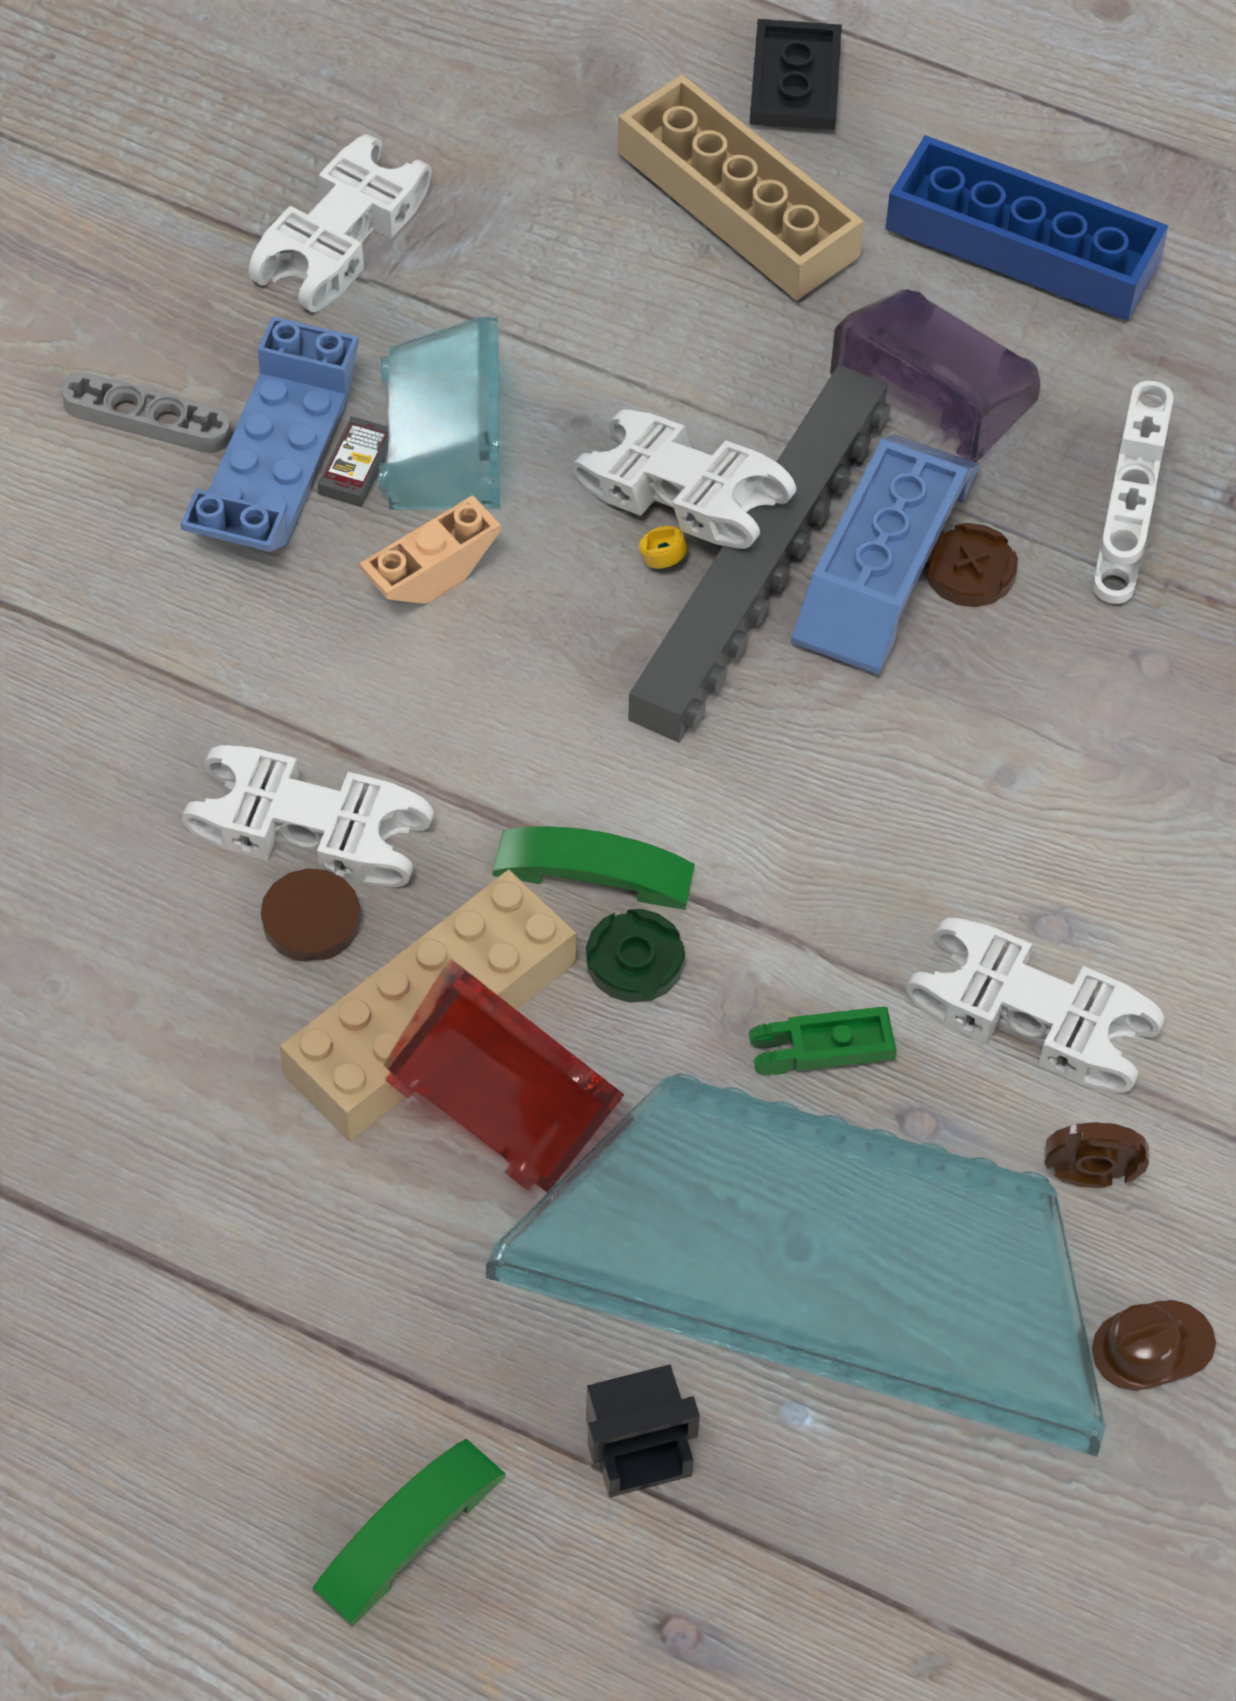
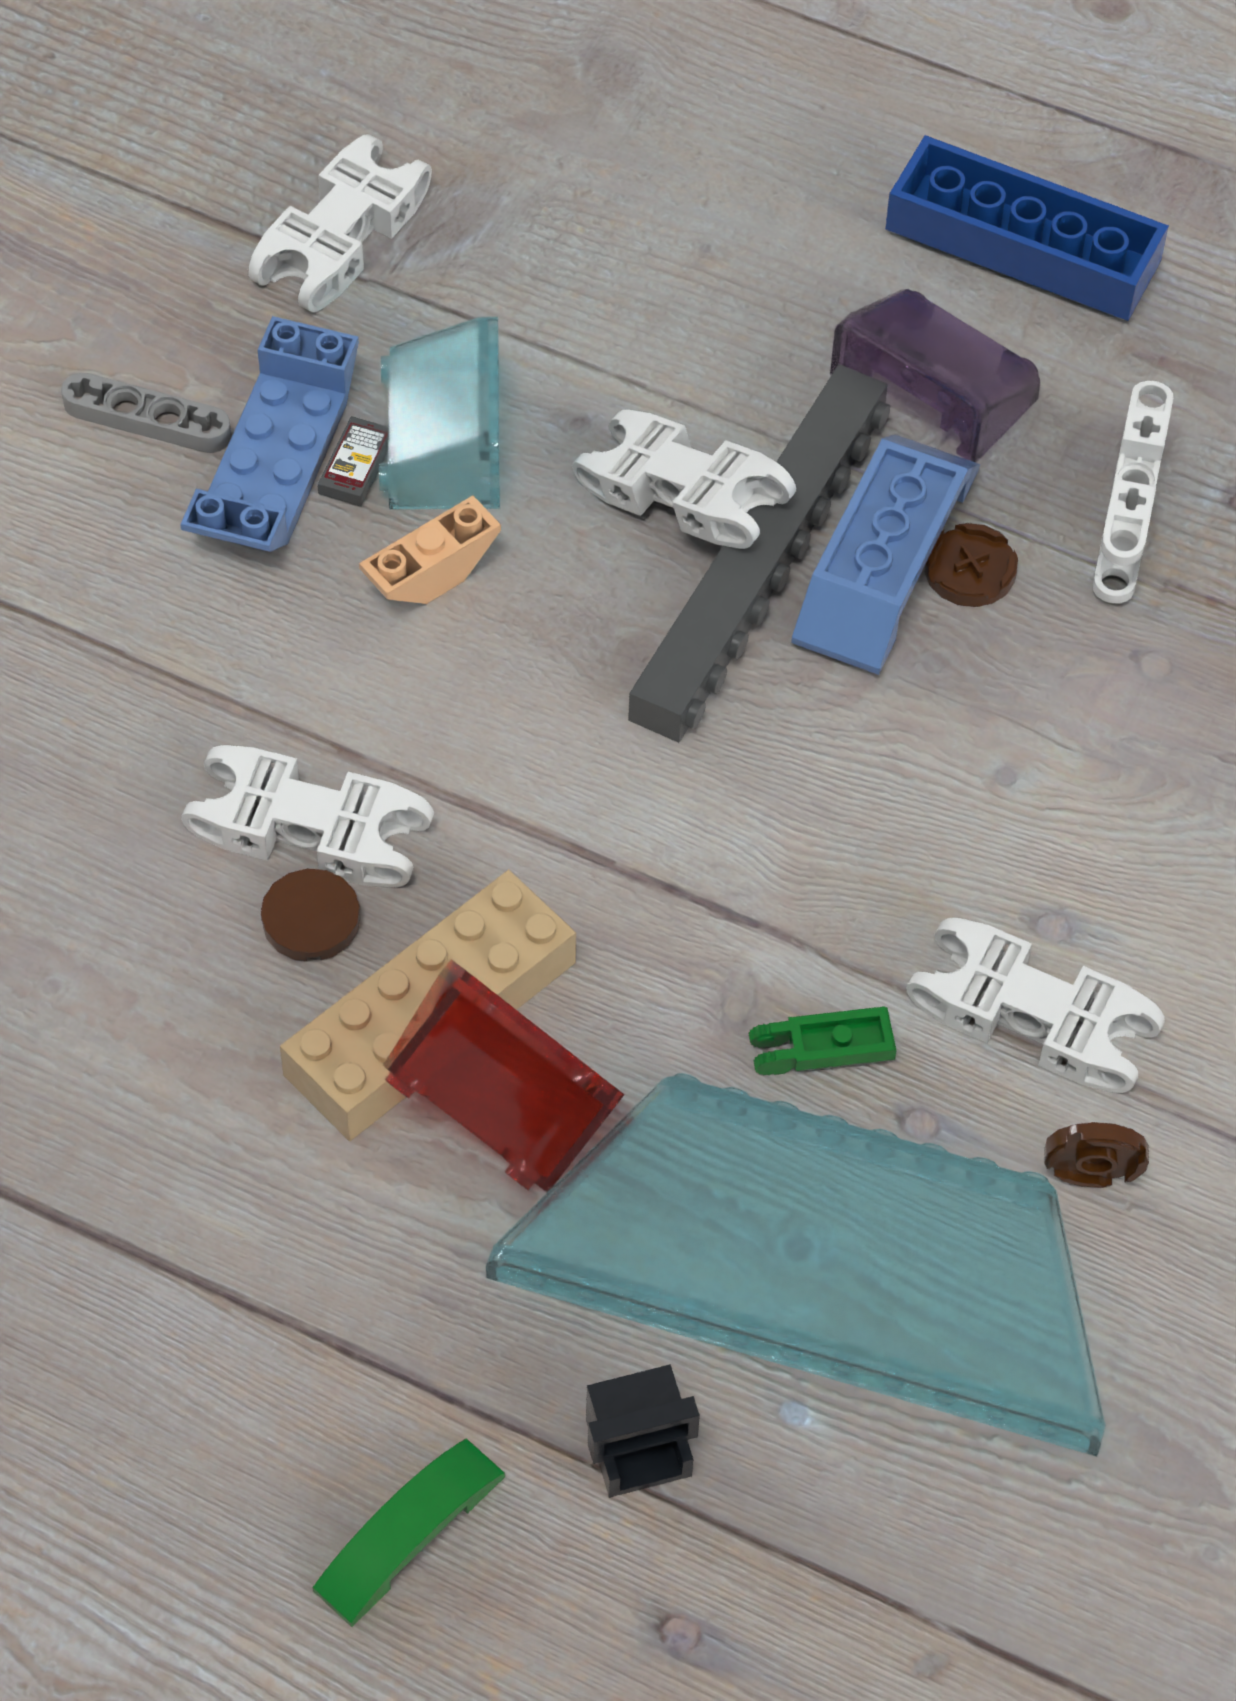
(597, 859): green slope -> none
(635, 955): dark green tile -> none
(663, 547): yellow tile -> none
(740, 186): tan brick -> none
(796, 74): black plate -> none
(1153, 1344): reddish brown piece -> none

